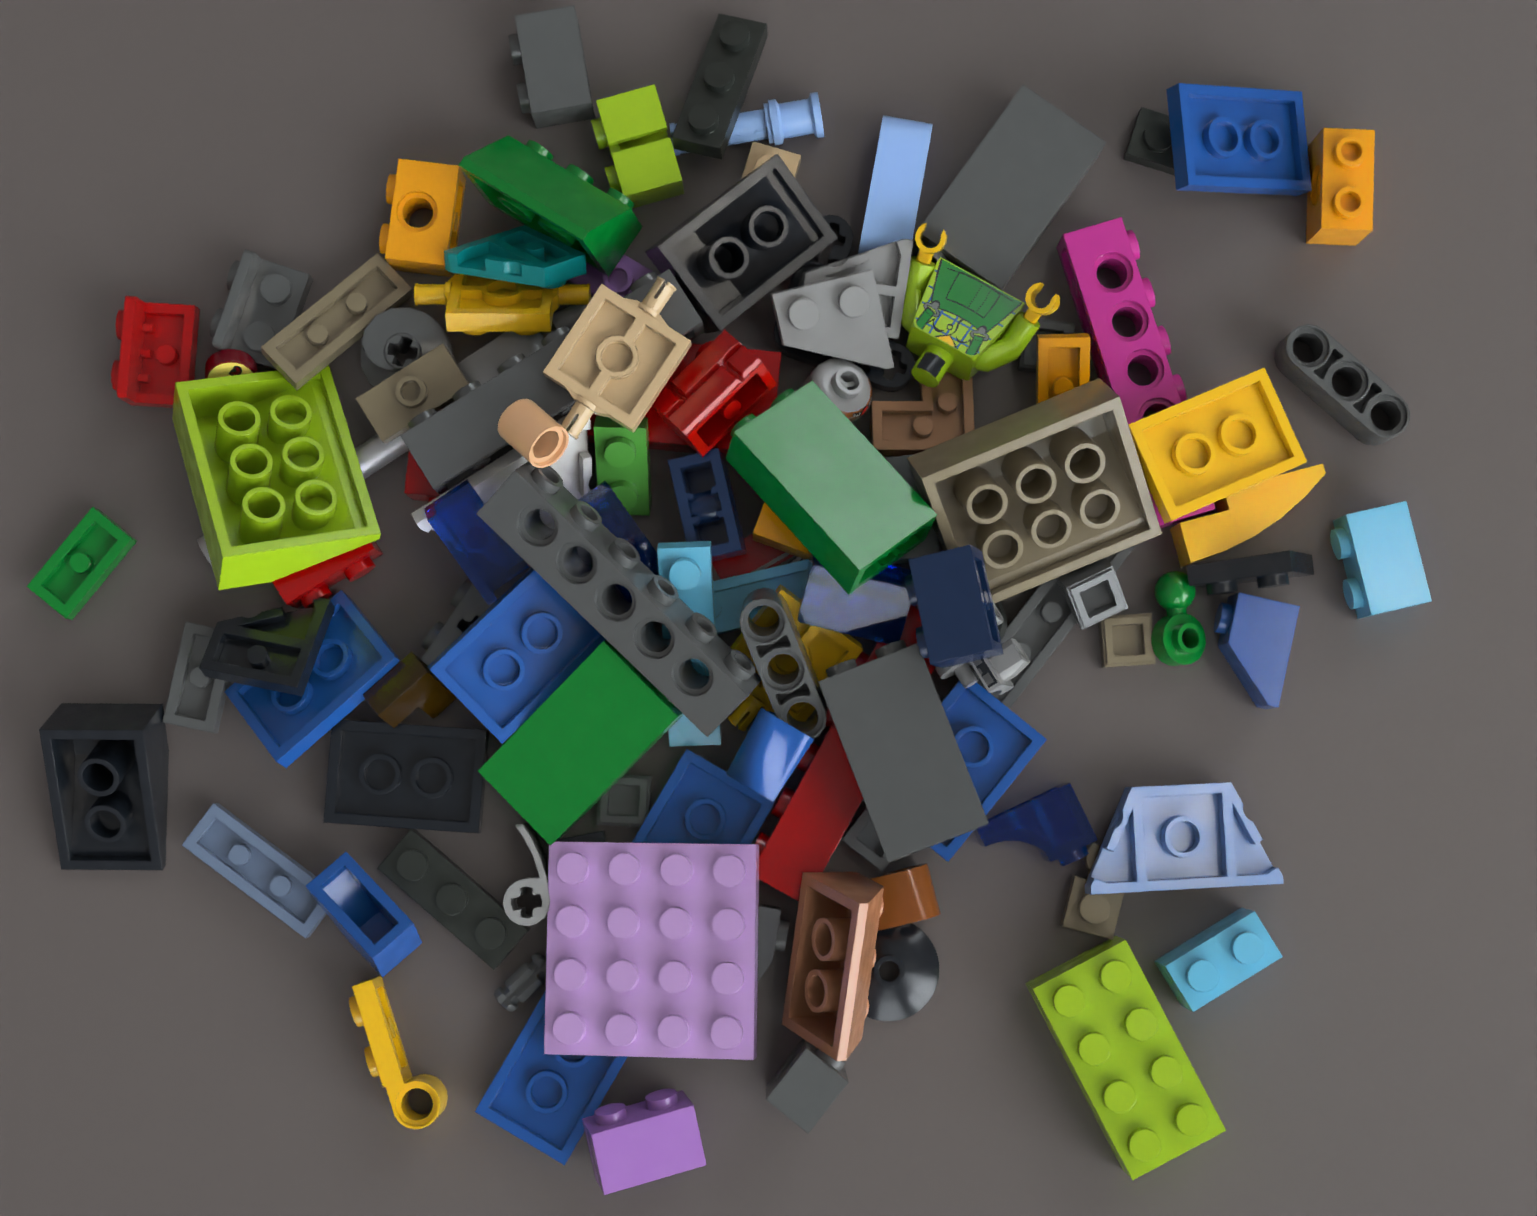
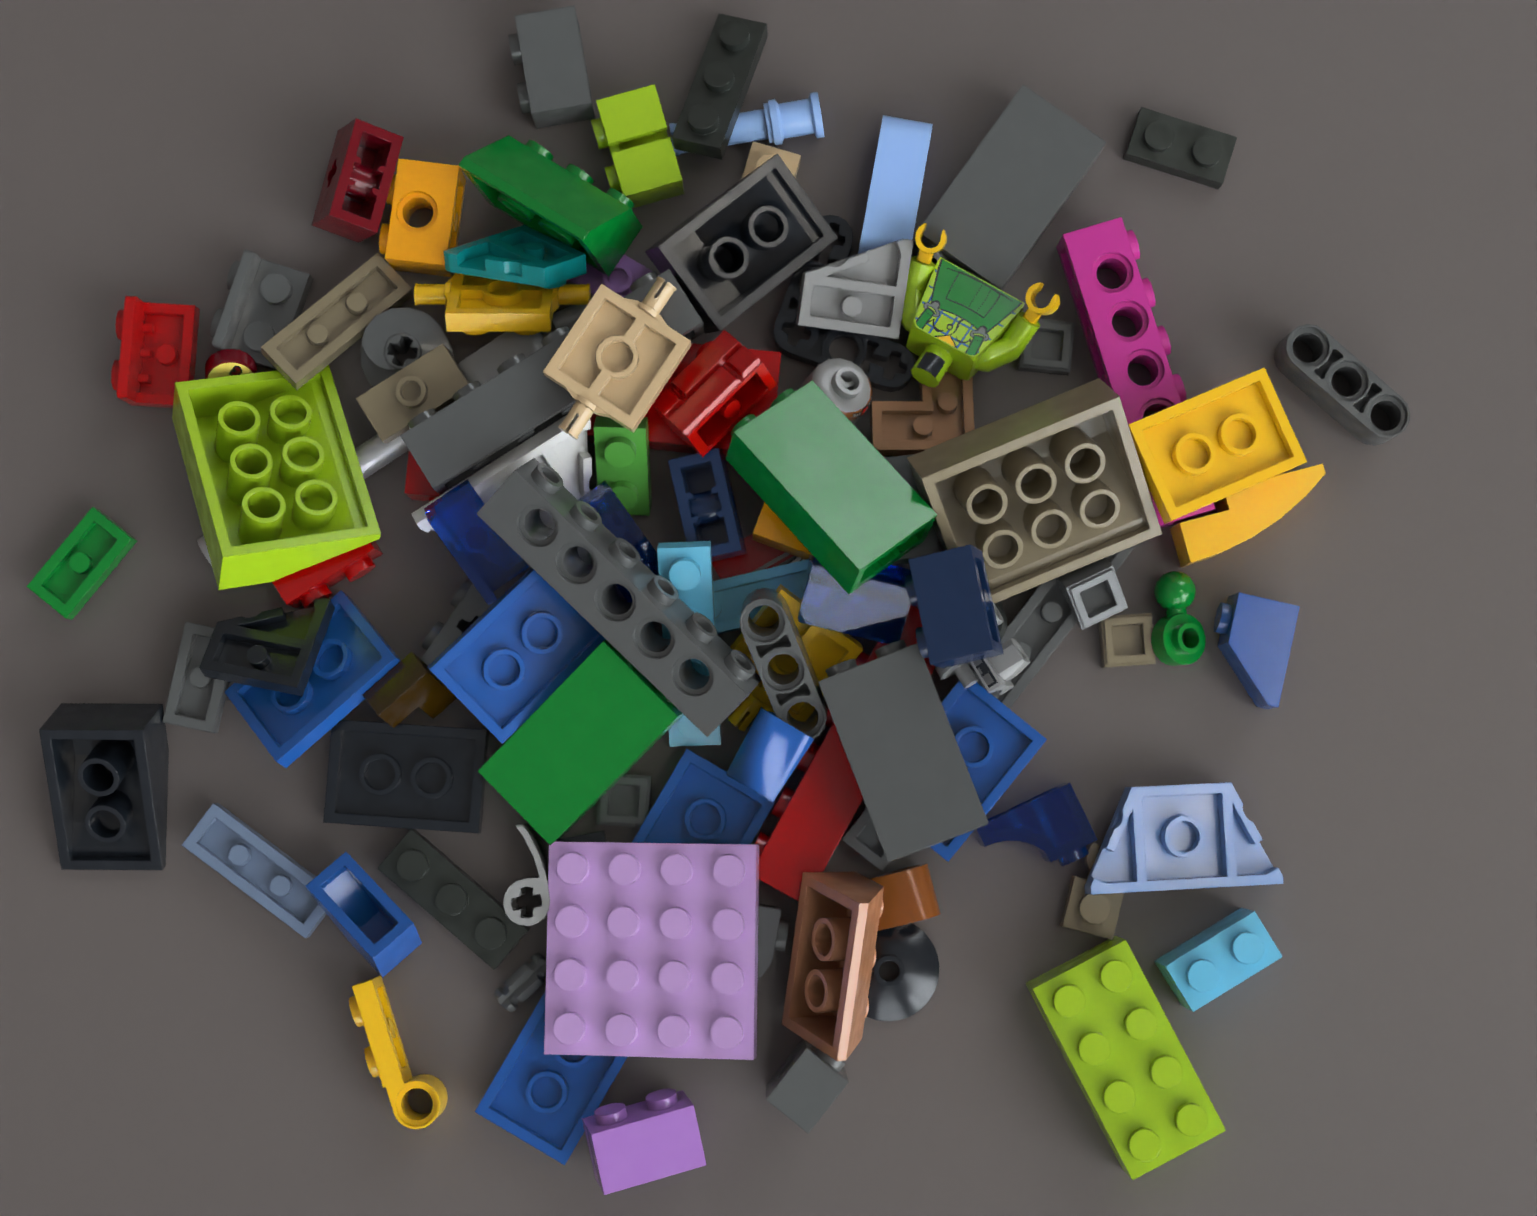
(357, 180): none -> dark red brick
(533, 433): light nougat beam -> none
(835, 319): light grey wing -> none
(1061, 363): light orange plate -> none
(1238, 140): blue plate -> none
(1265, 569): black wing -> none
(1341, 186): light orange brick -> none
(1380, 560): medium azure brick -> none

